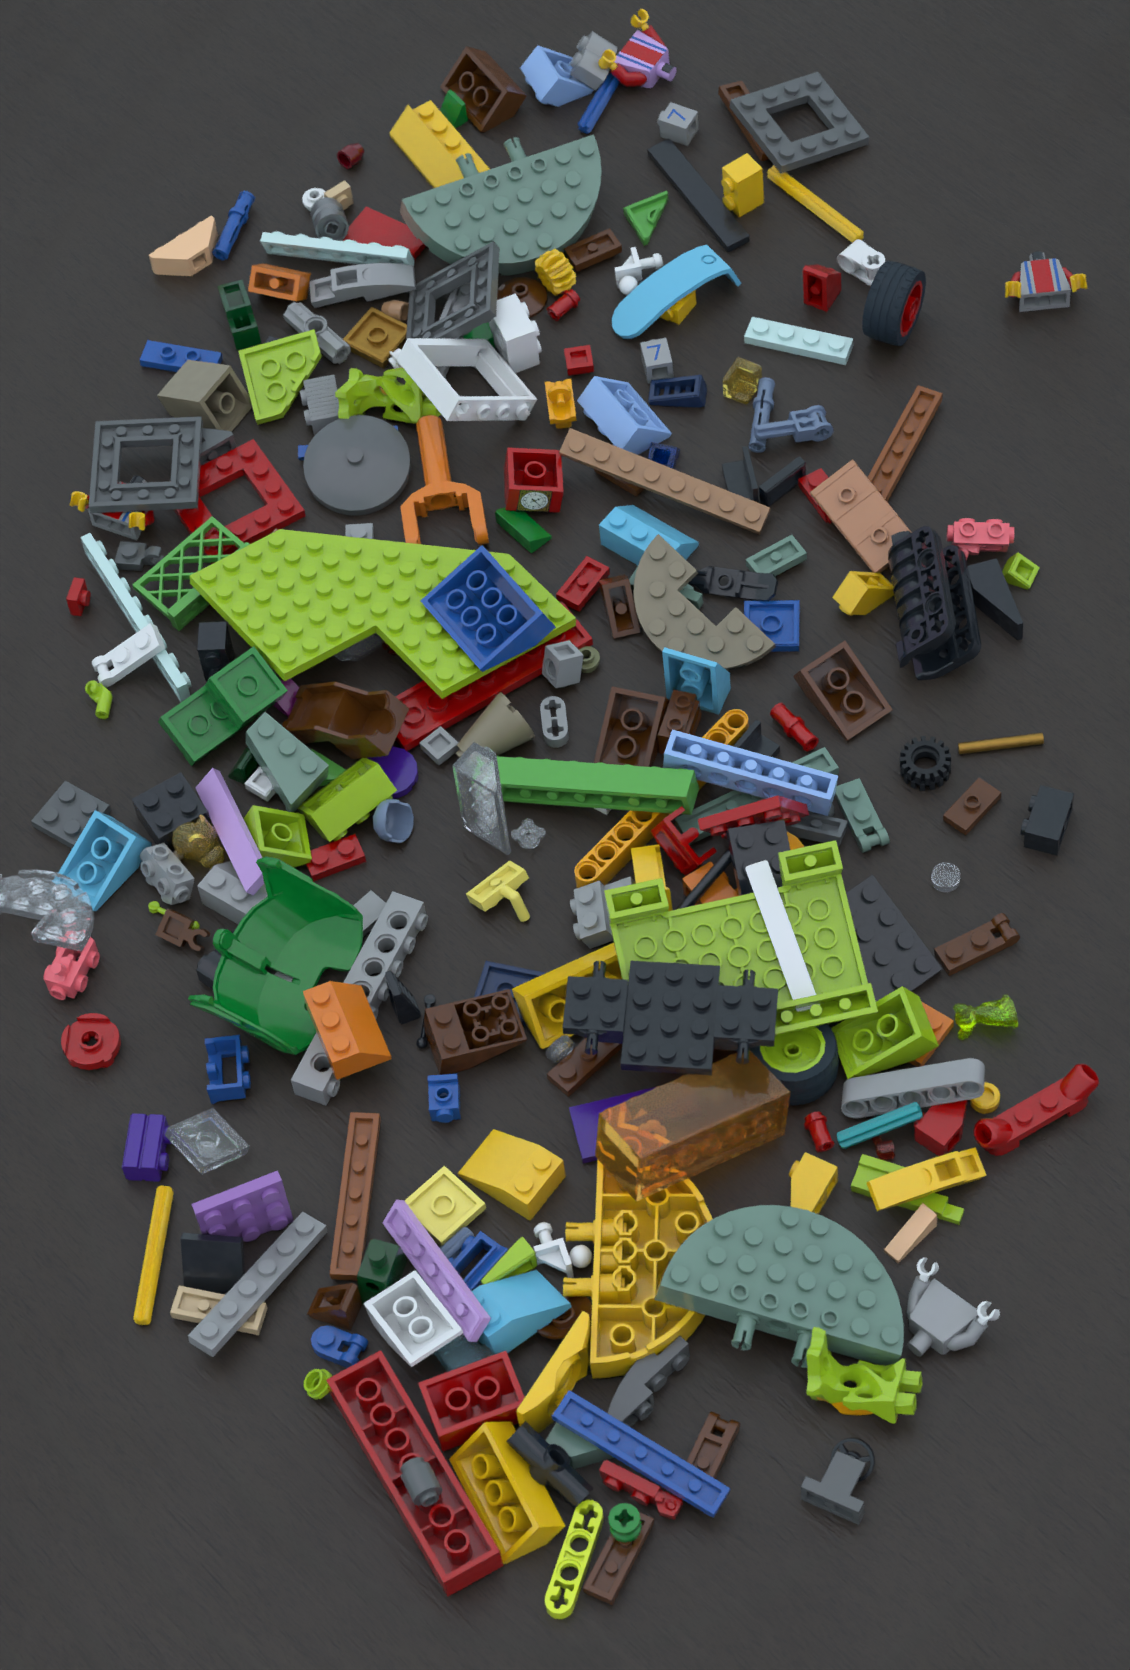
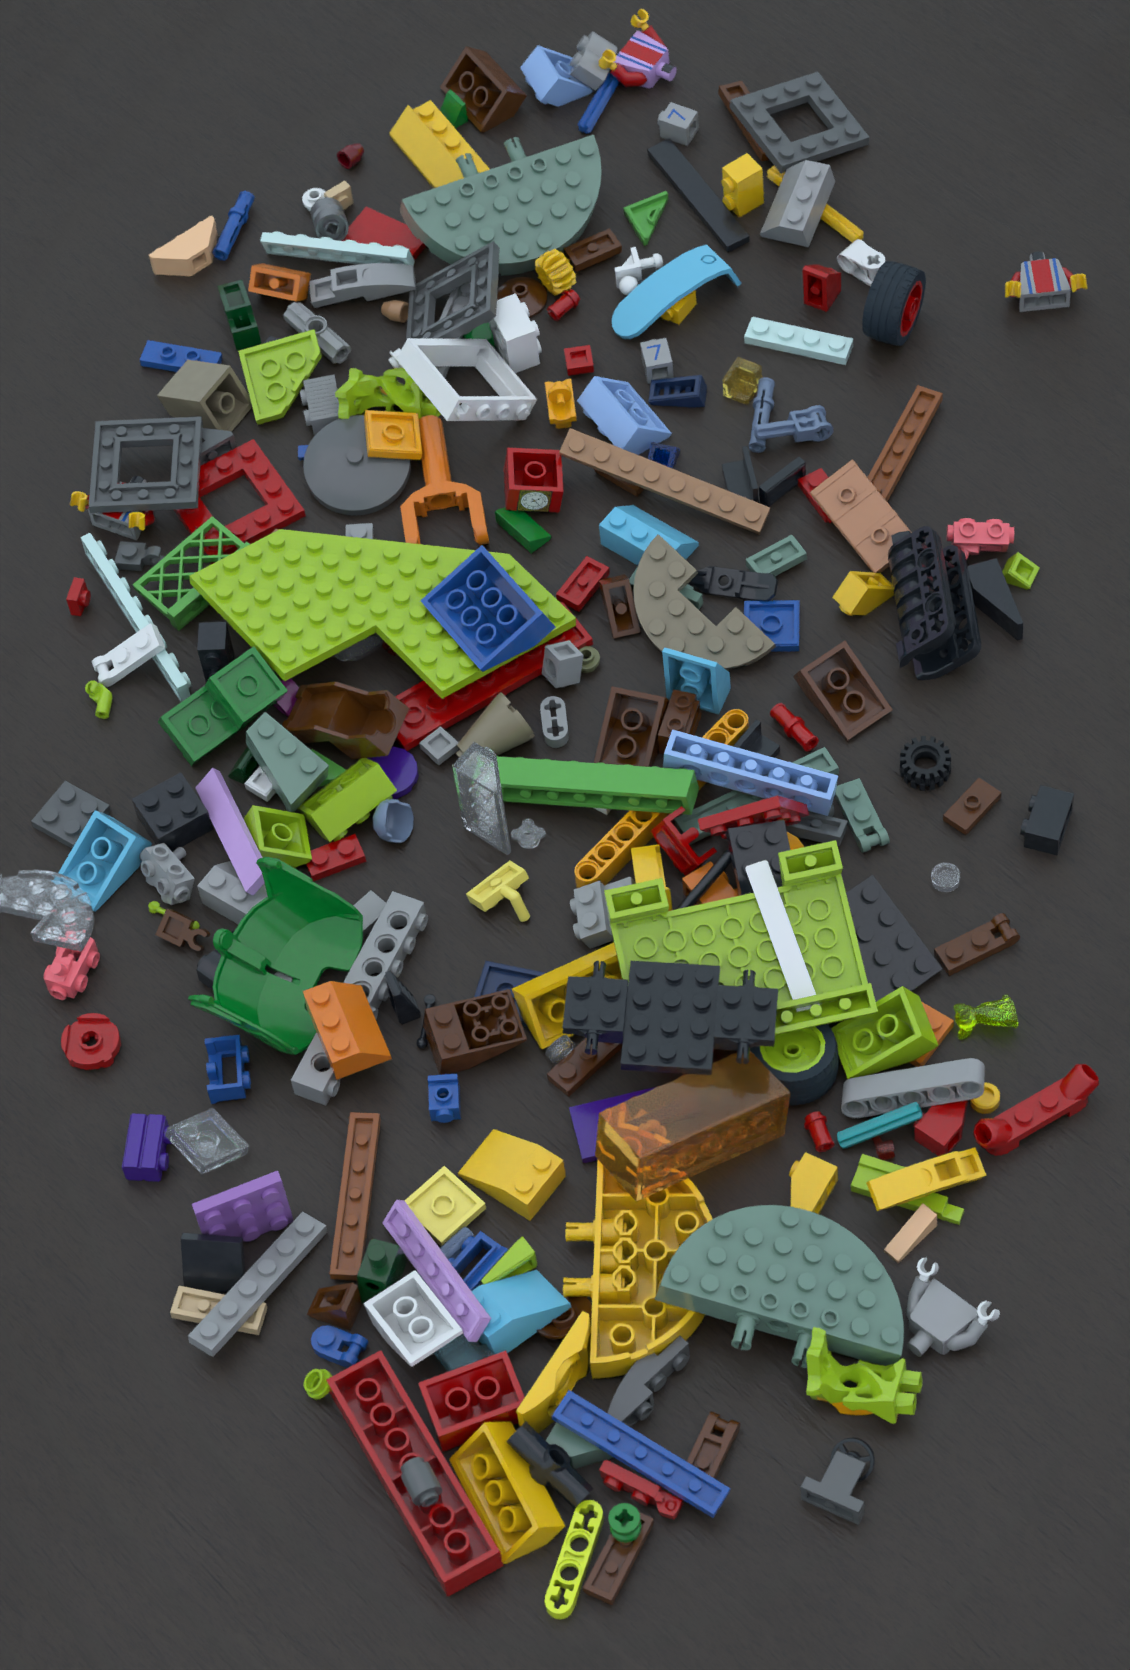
(153, 1255): yellow axle -> none
(198, 842): clear yellow piece -> none
(376, 336): pearl gold tile -> none
(392, 435): none -> light orange tile
(555, 1253): white piece -> none
(799, 203): none -> light grey slope
(1000, 743): pearl gold bar -> none

